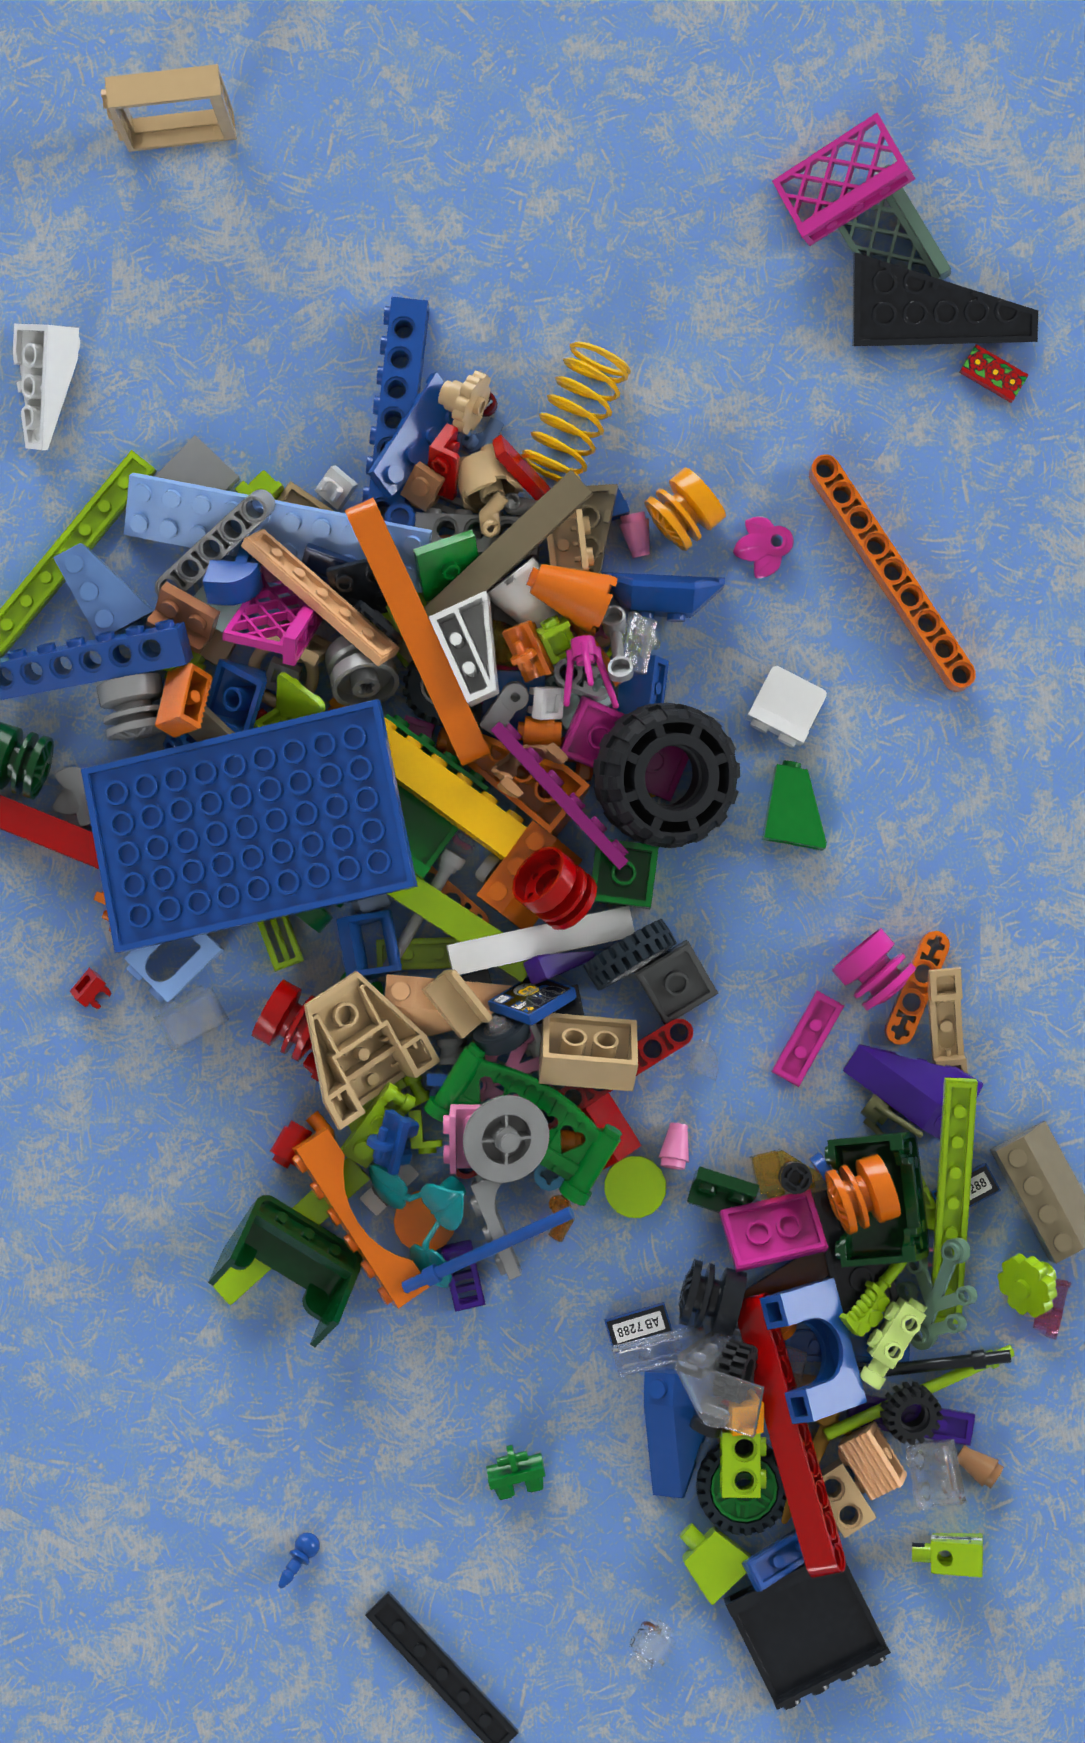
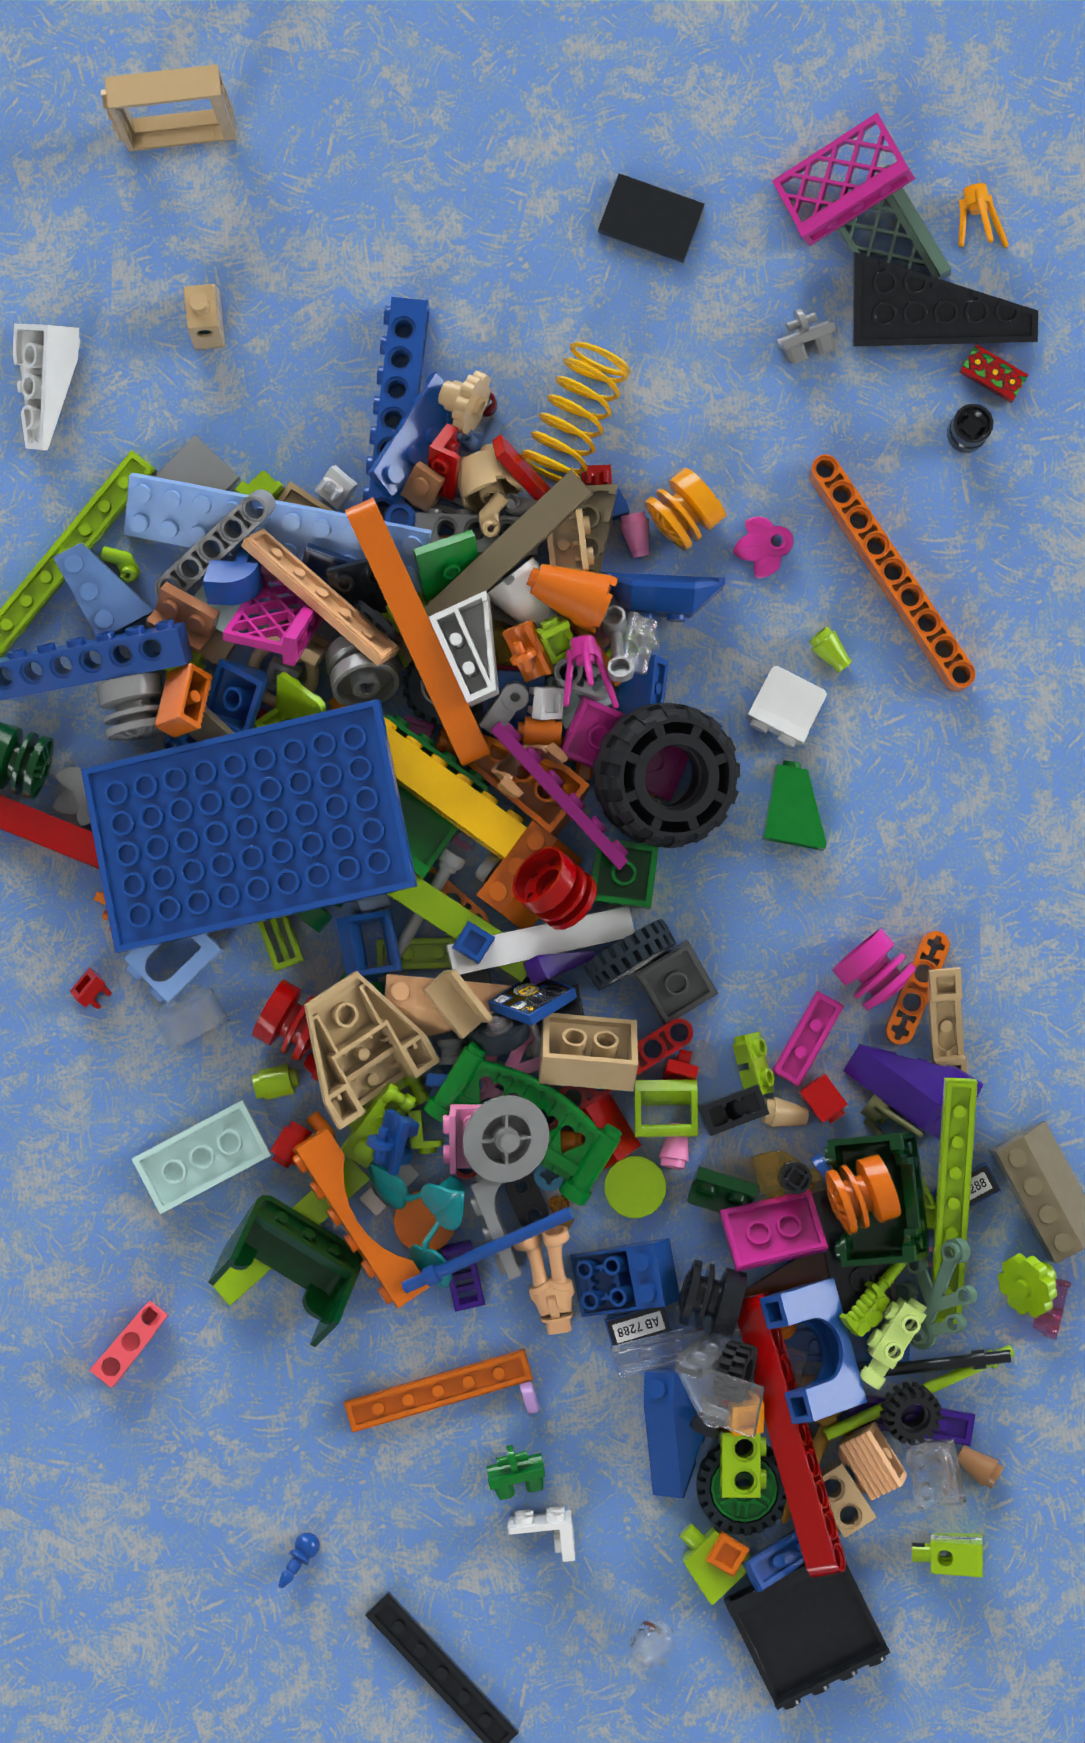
(124, 561): none -> lime arm
(129, 1344): none -> coral leg
(201, 1157): none -> light aqua plate
(204, 313): none -> tan torso
(275, 1082): none -> lime brick
(438, 1390): none -> orange tile
(473, 942): none -> blue tile
(527, 1200): none -> black plate
(529, 1397): none -> lavender tile
(553, 1293): none -> light nougat piece
(554, 1519): none -> white bracket
(597, 475): none -> red tile
(625, 1278): none -> blue slope
(651, 218): none -> black tile
(666, 1093): none -> lime tile
(680, 1068): none -> red tile
(727, 1554): none -> orange tile
(732, 1110): none -> black arch
(752, 1050): none -> lime hinge
(784, 1113): none -> tan cone
(819, 333): none -> light grey hips
(823, 1099): none -> red brick
(830, 649): none -> lime cone
(970, 428): none -> black wheel
(979, 202): none -> light orange plant

